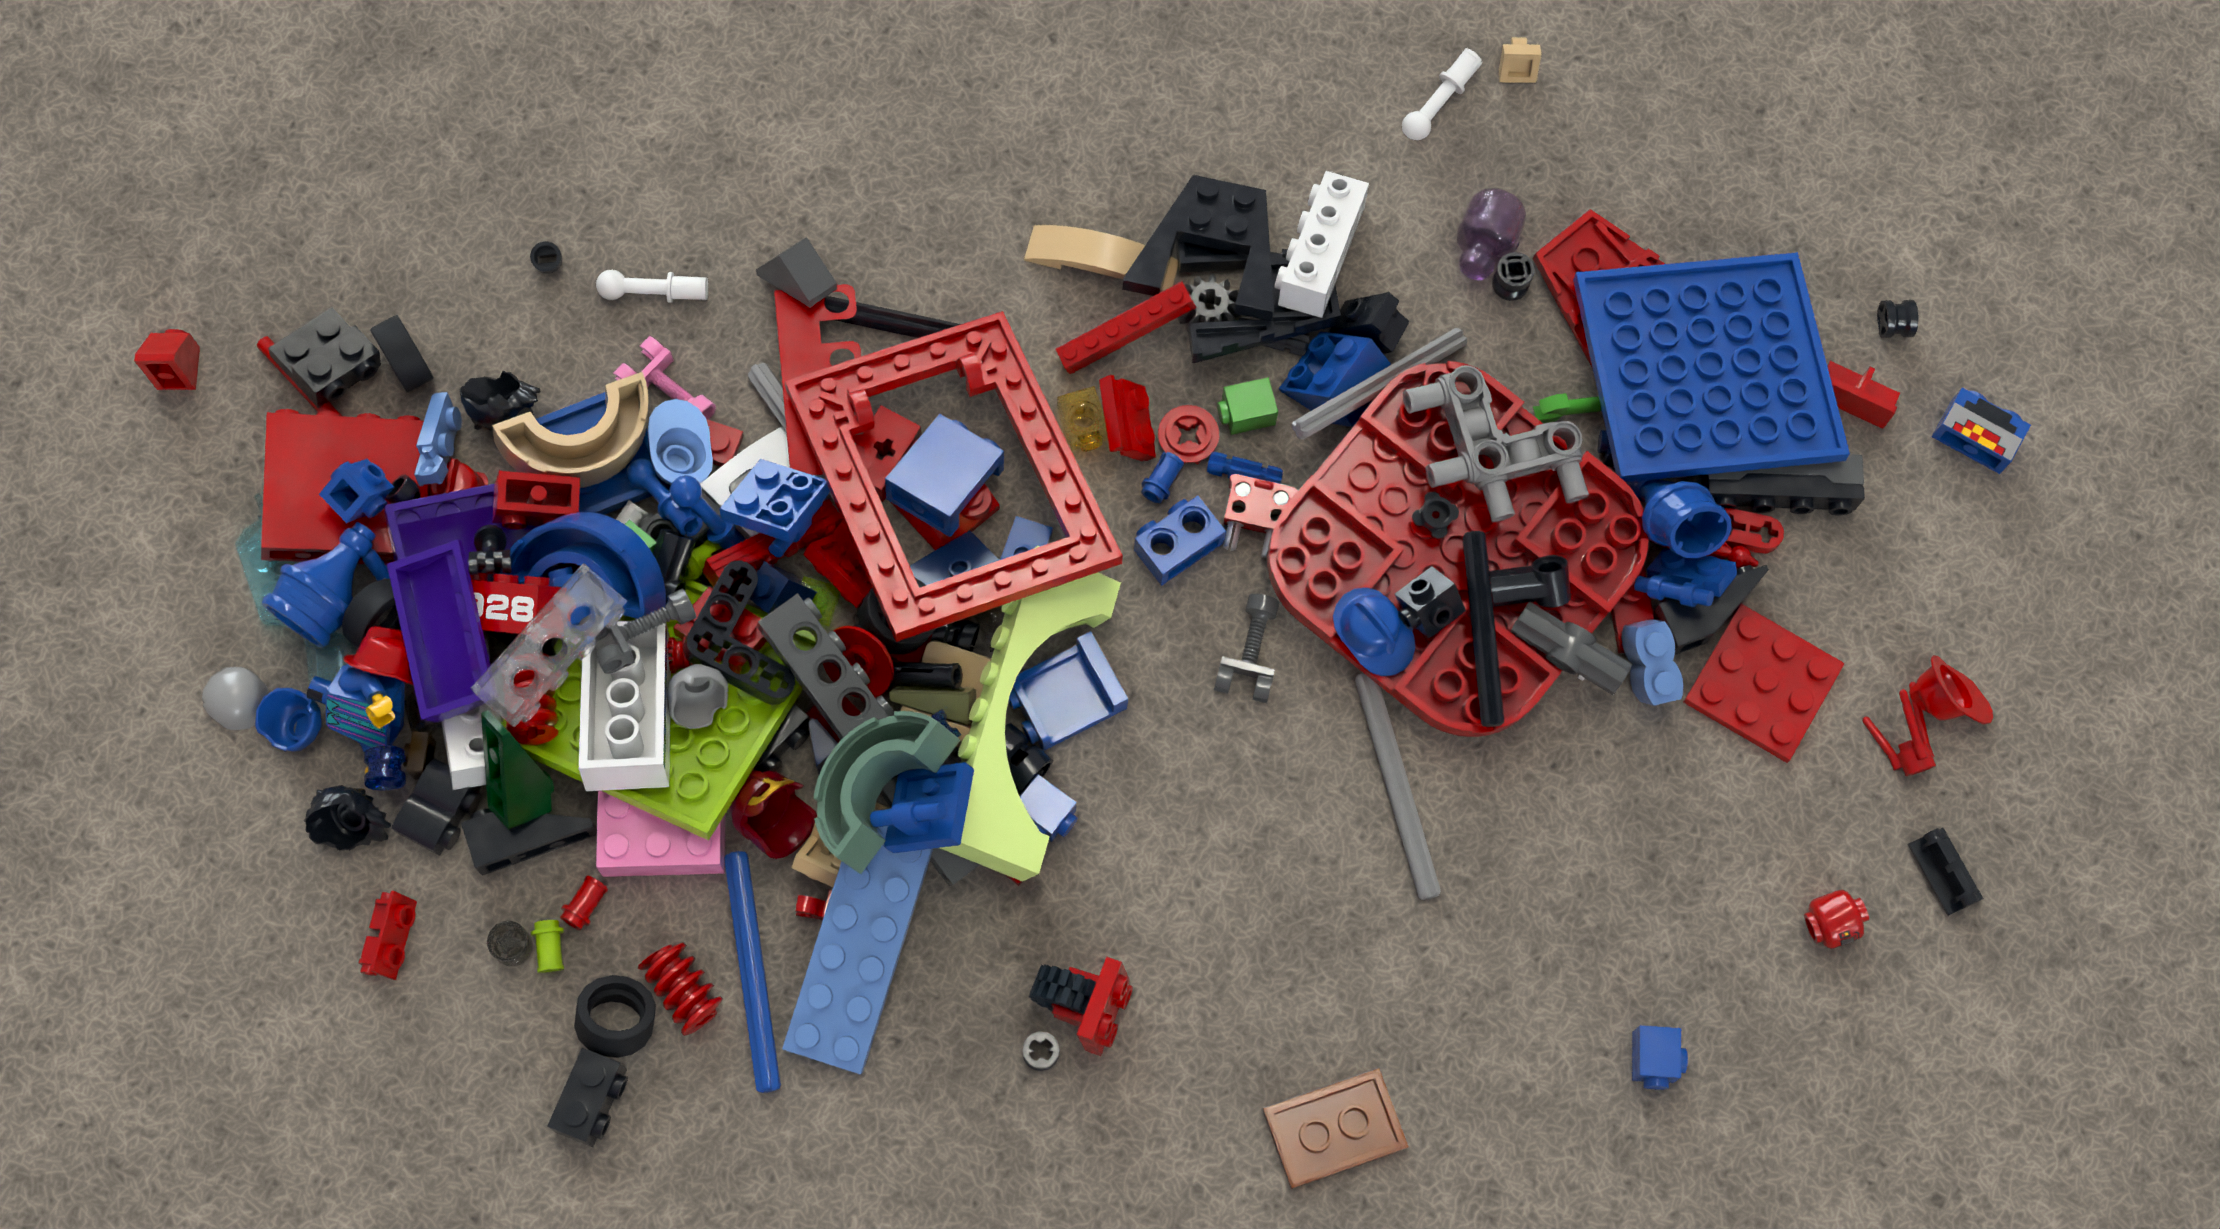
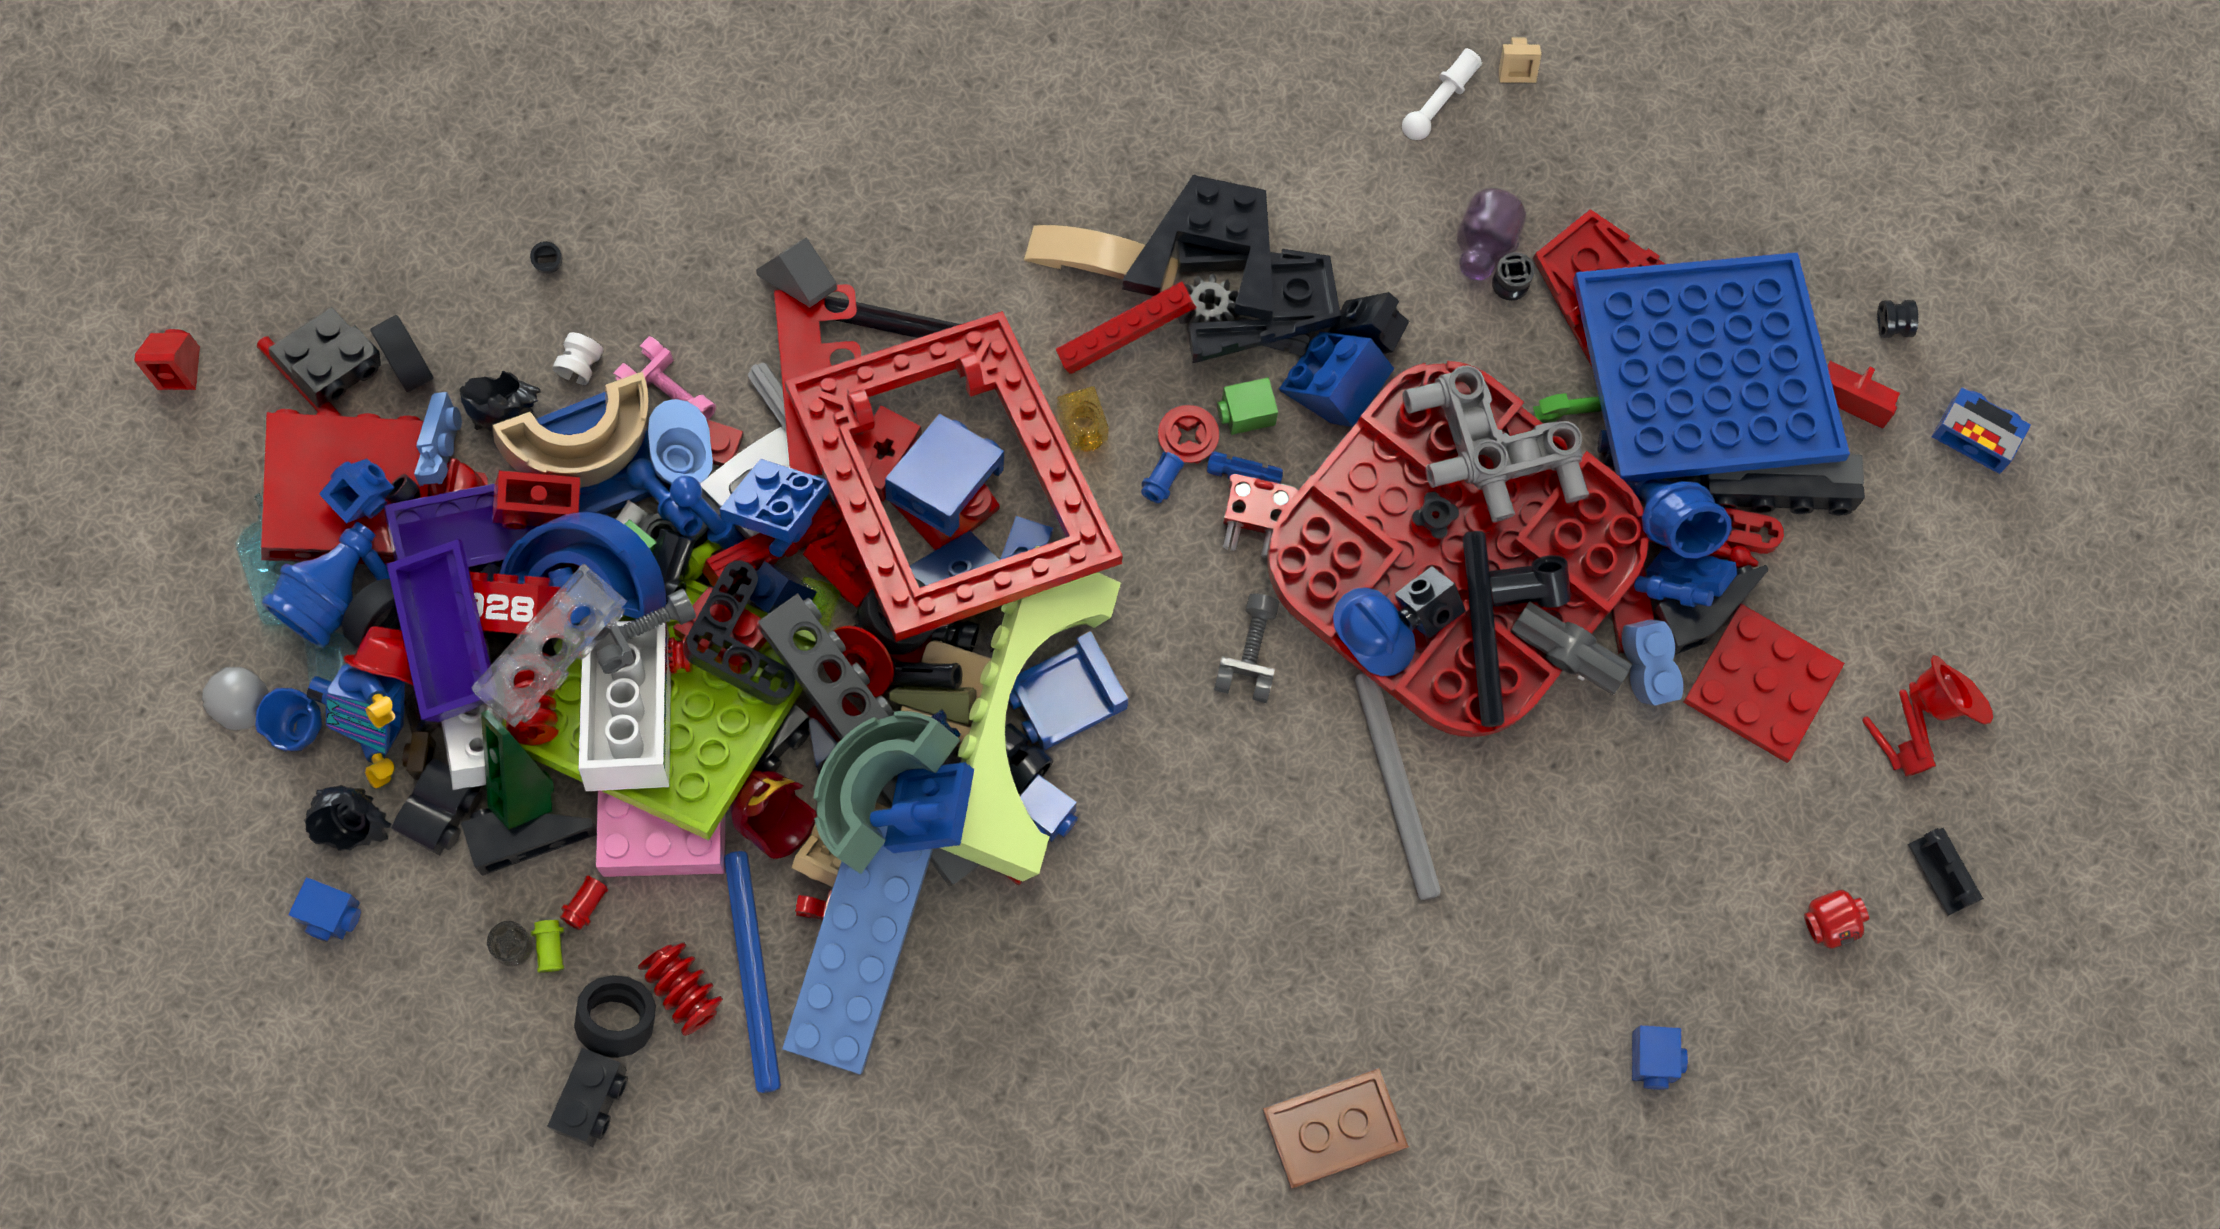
(325, 910): none -> blue brick
(384, 768): clear blue wheel -> none
(393, 918): red hinge -> none
(490, 552): black hinge -> none
(578, 357): none -> white wheel
(613, 285): white pin -> none
(696, 695): light grey hair -> none
(1041, 1064): bush -> none
(1085, 1000): red plate -> none
(1127, 418): red plate -> none
(1185, 546): brick -> none
(1322, 243): white brick -> none
(1372, 386): light grey axle -> none

